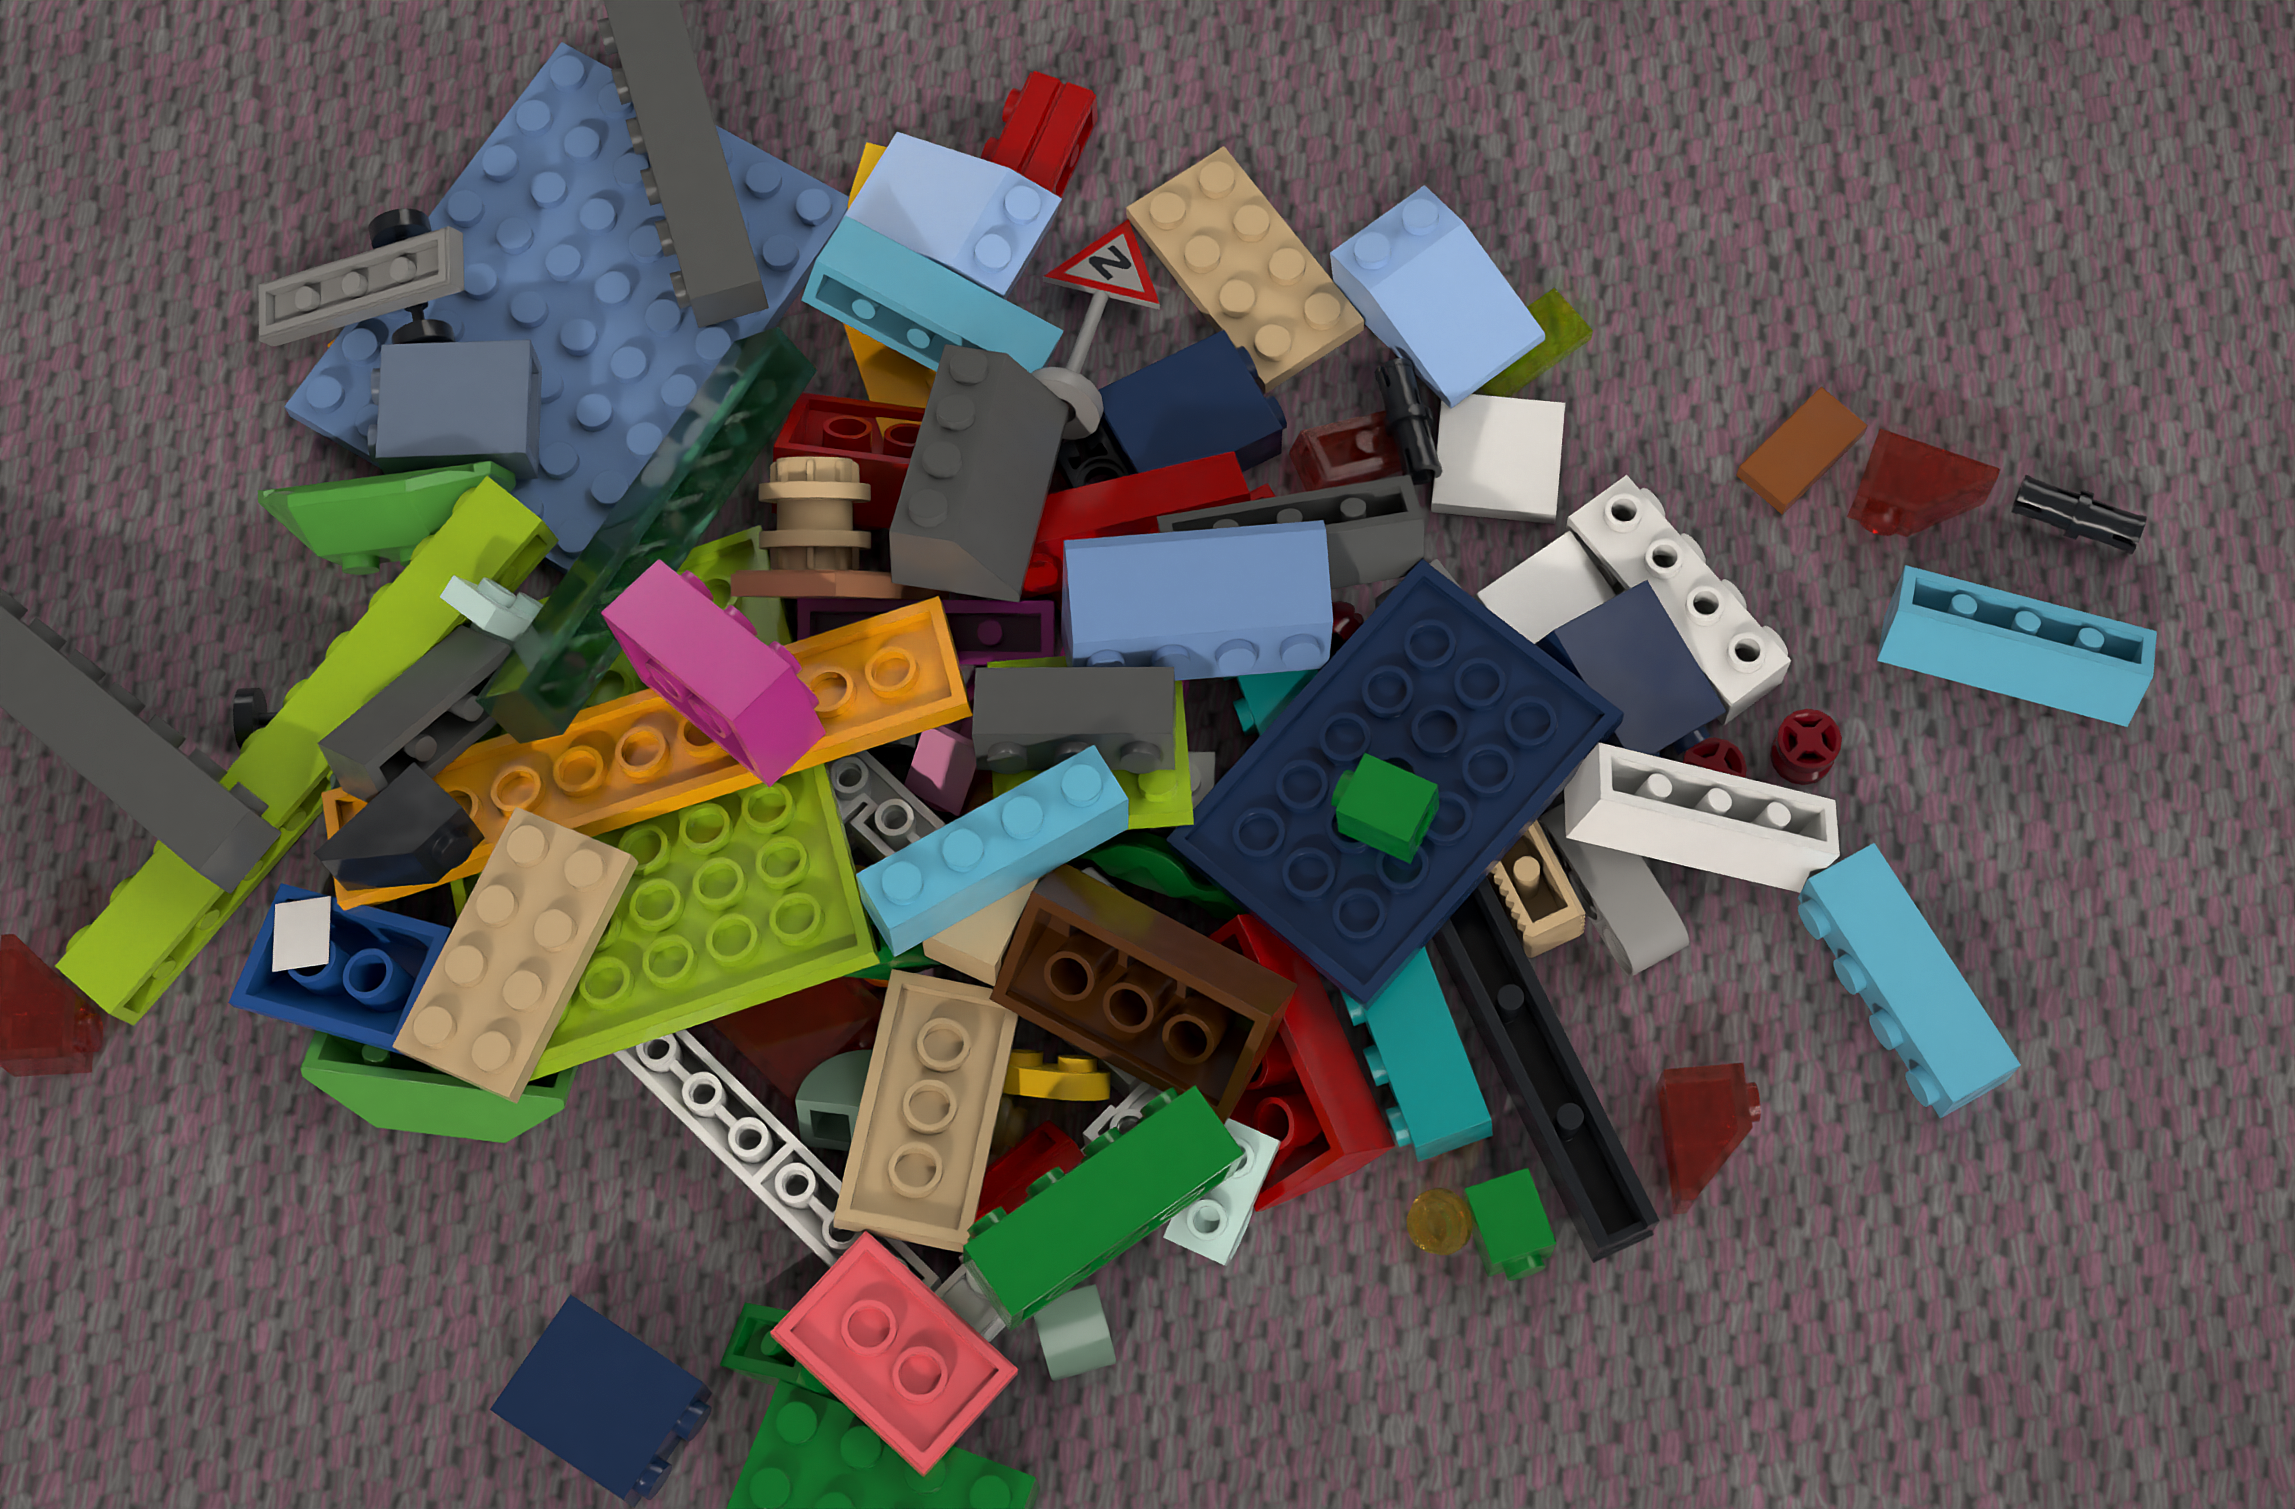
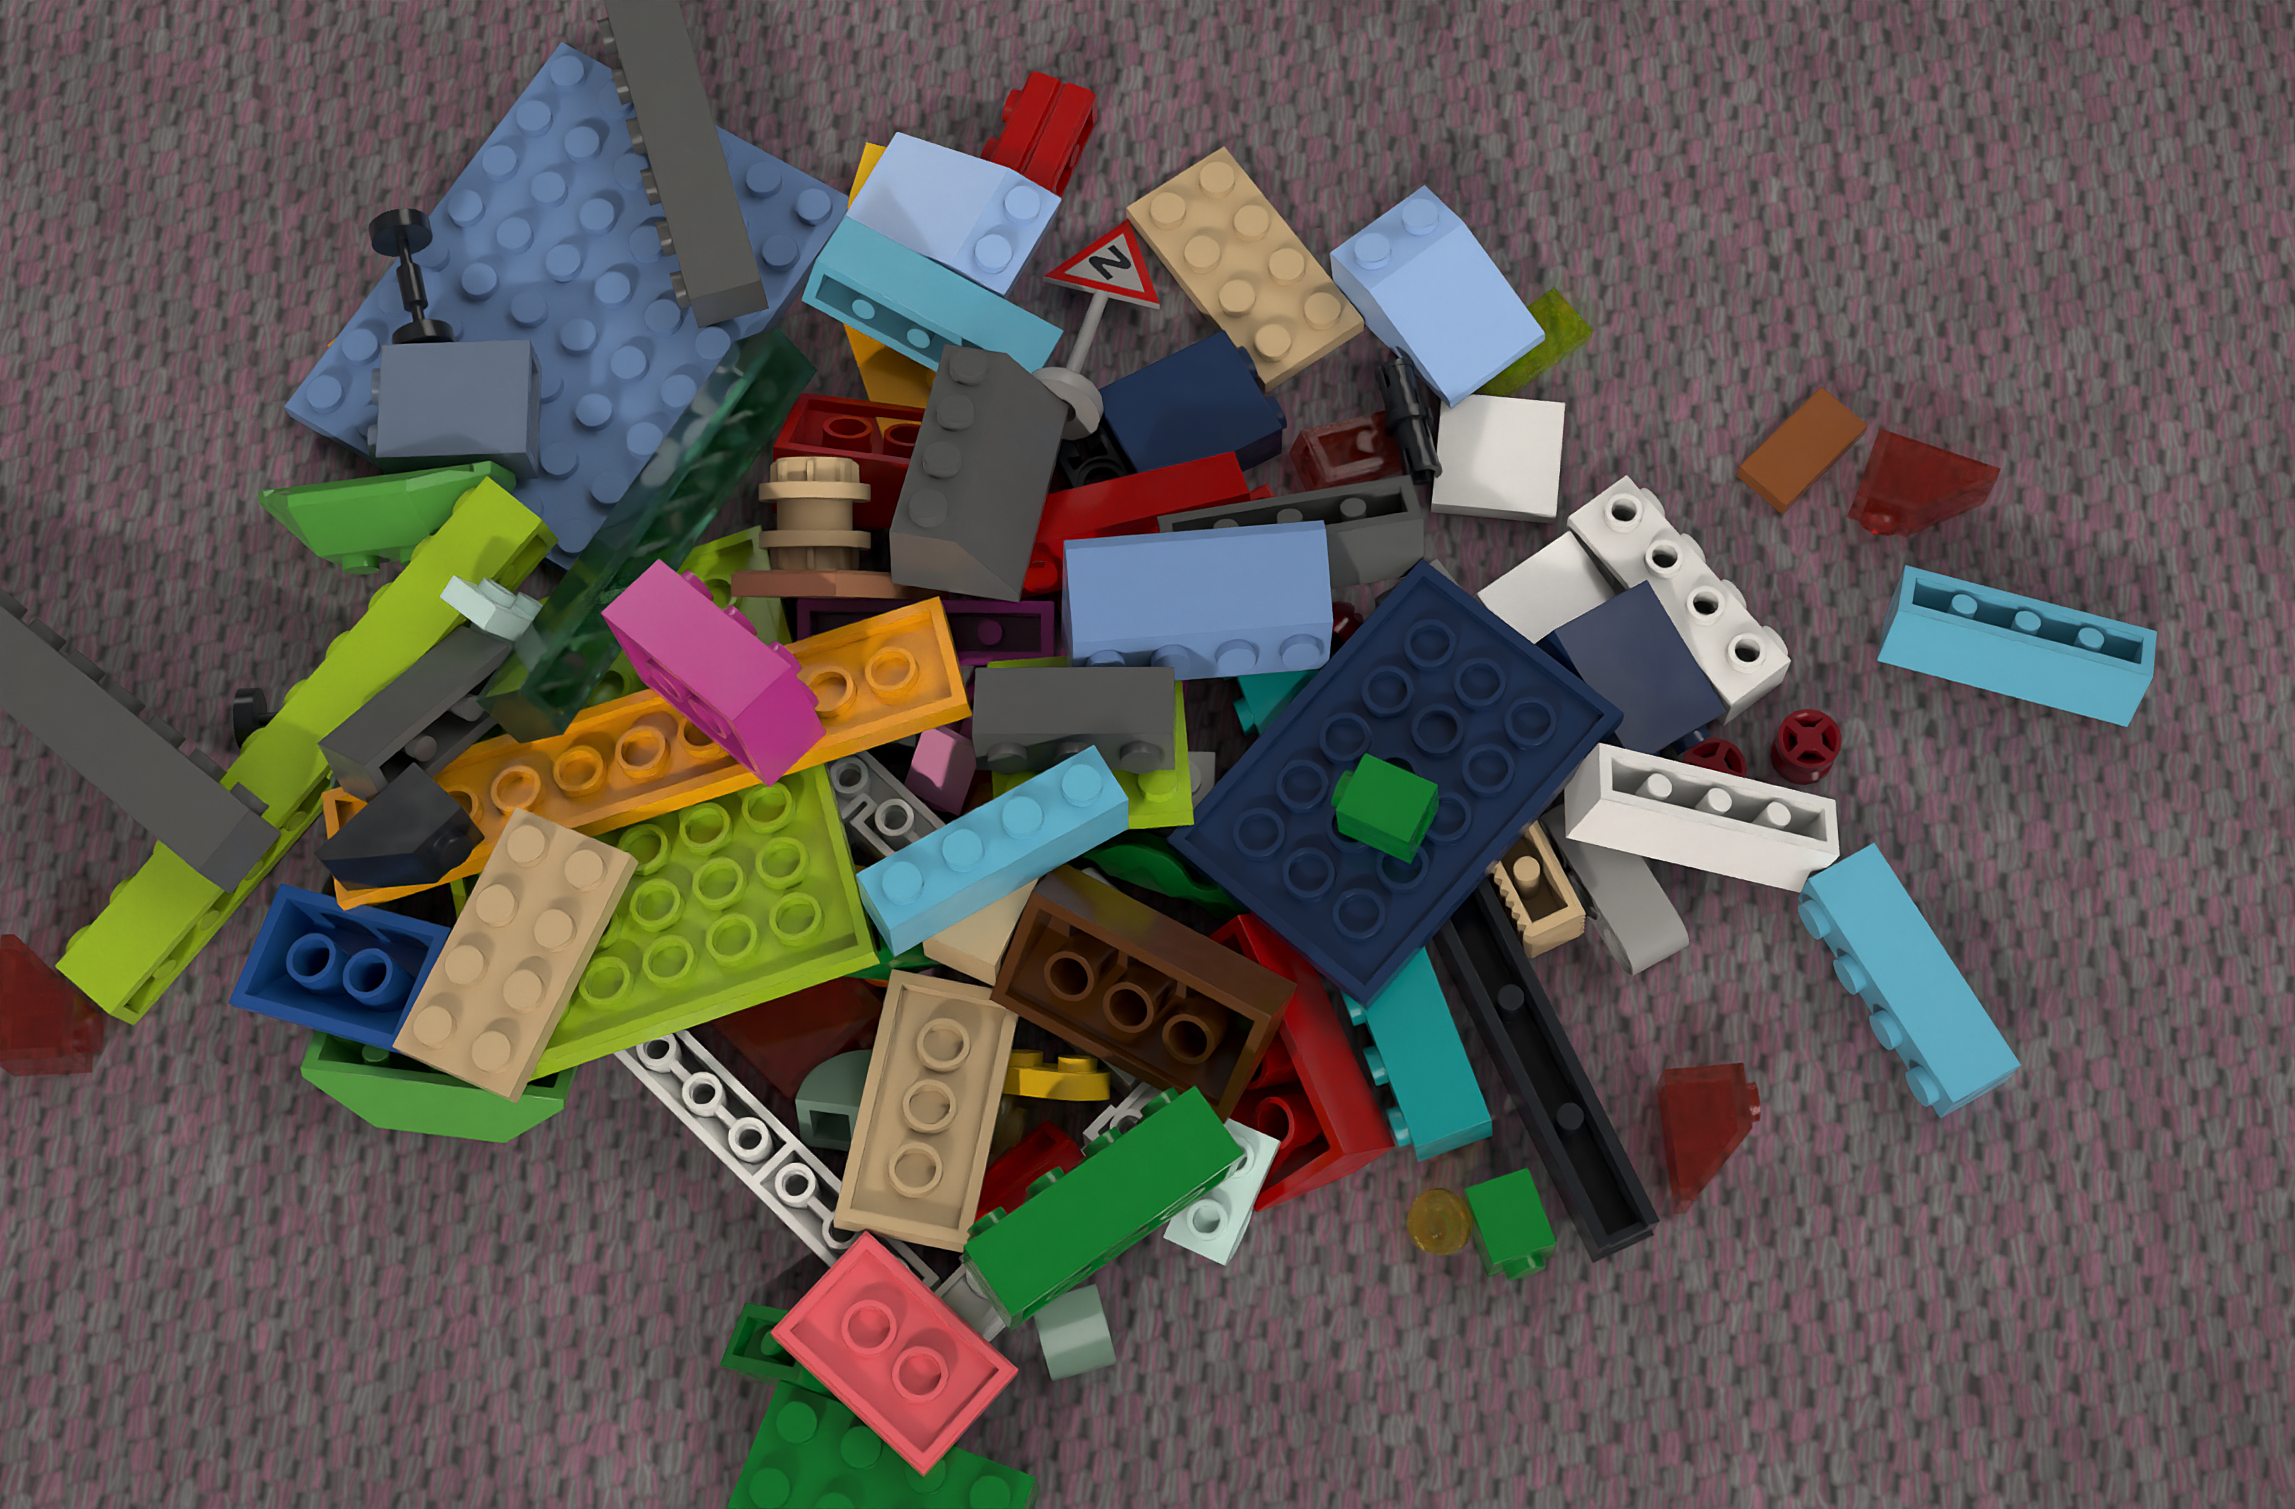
(301, 933): white sticker -> none
(361, 286): light grey tile -> none
(604, 1402): dark blue brick -> none
(2079, 514): black pin -> none

